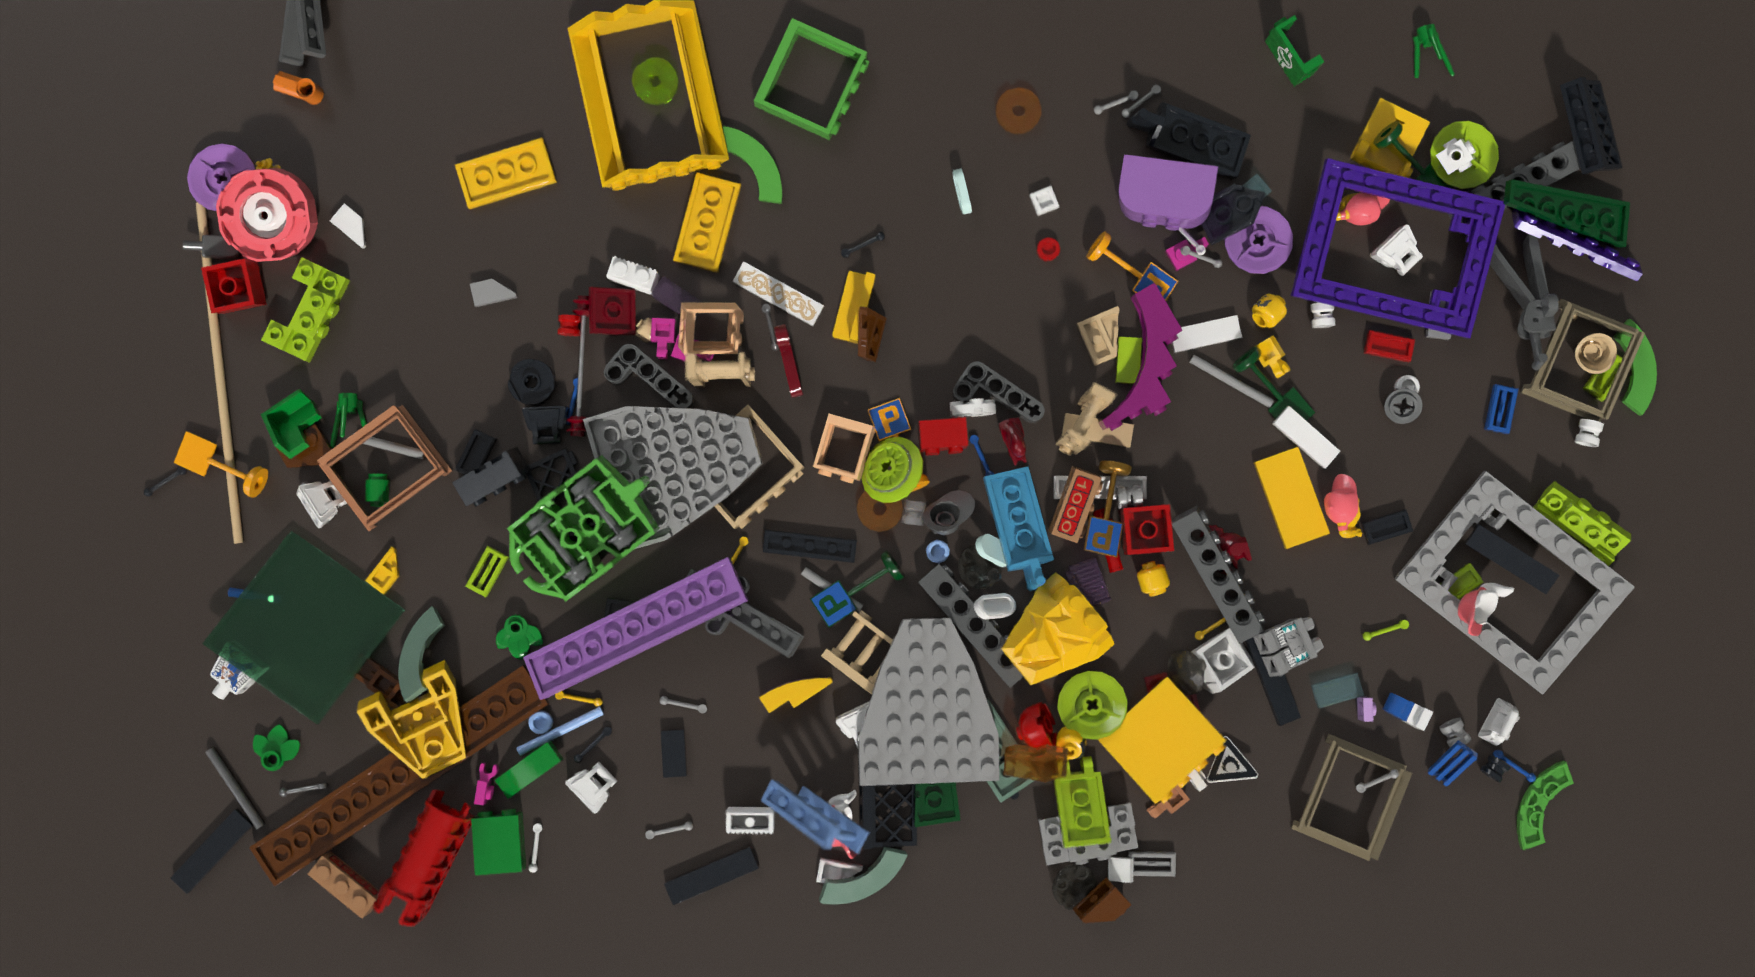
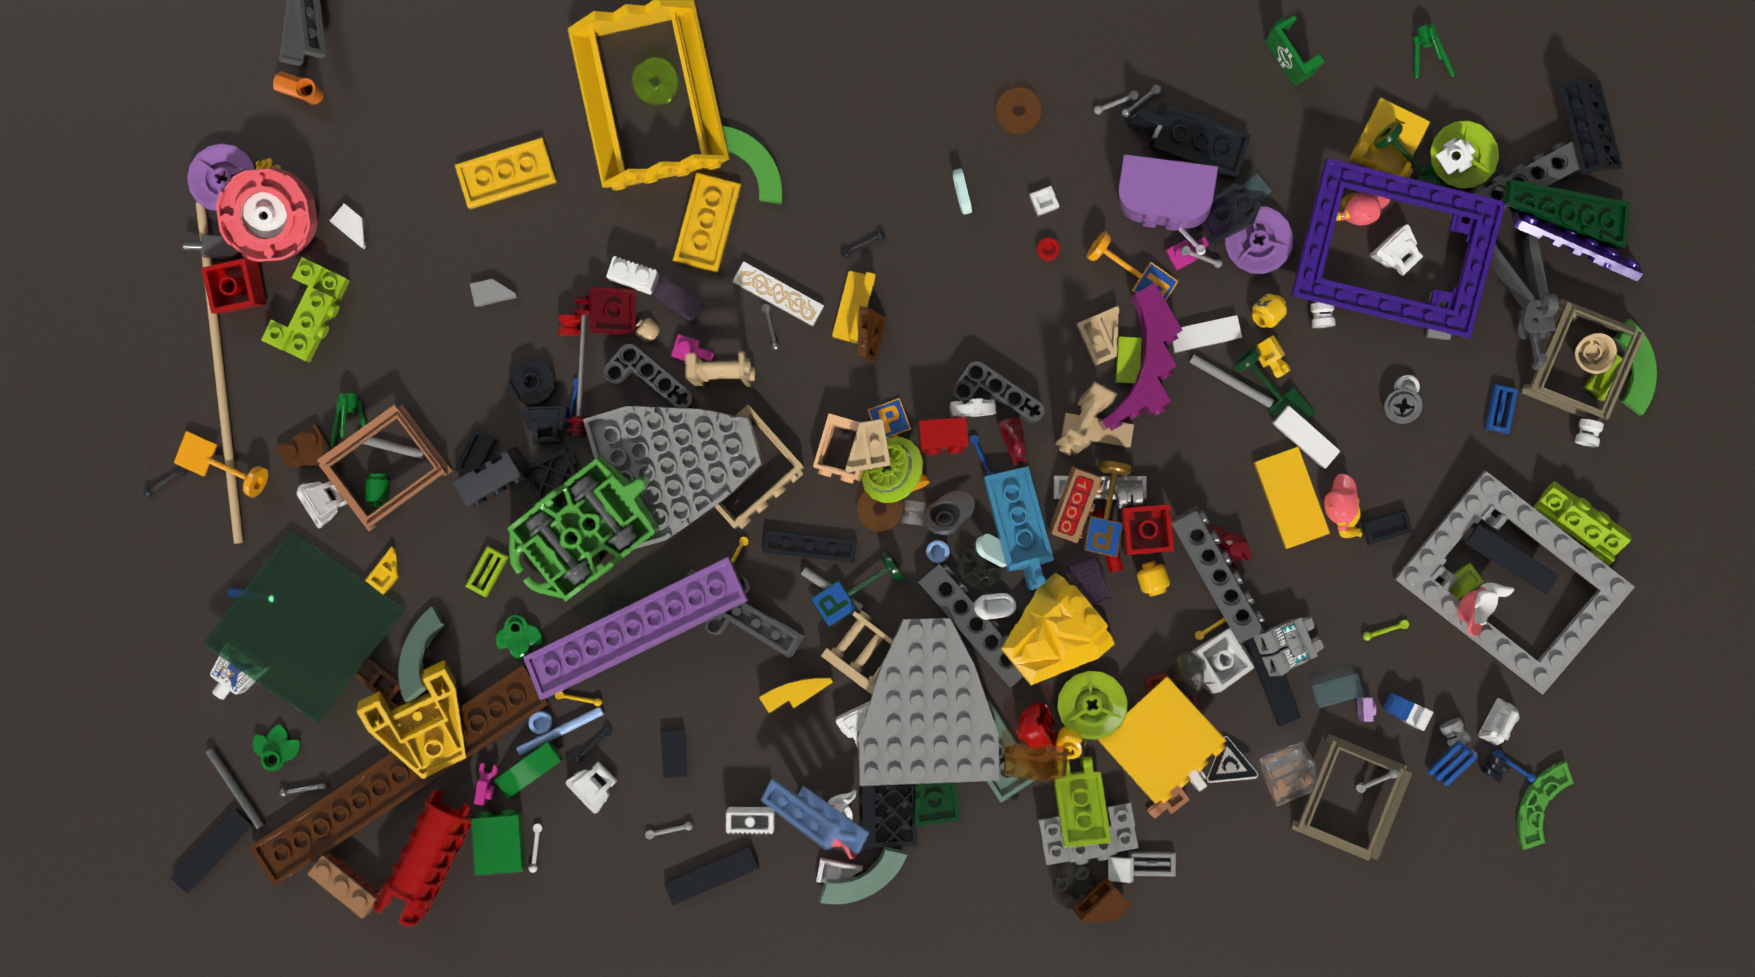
(288, 420): green panel -> none
(663, 333): dark pink plate -> none
(687, 327): light nougat window -> none
(702, 708): light grey hinge -> none
(788, 360): dark red beam -> none
(798, 28): bright green window -> none
(869, 447): none -> tan wing
(1289, 773): none -> clear slope
(1389, 346): red tile -> none

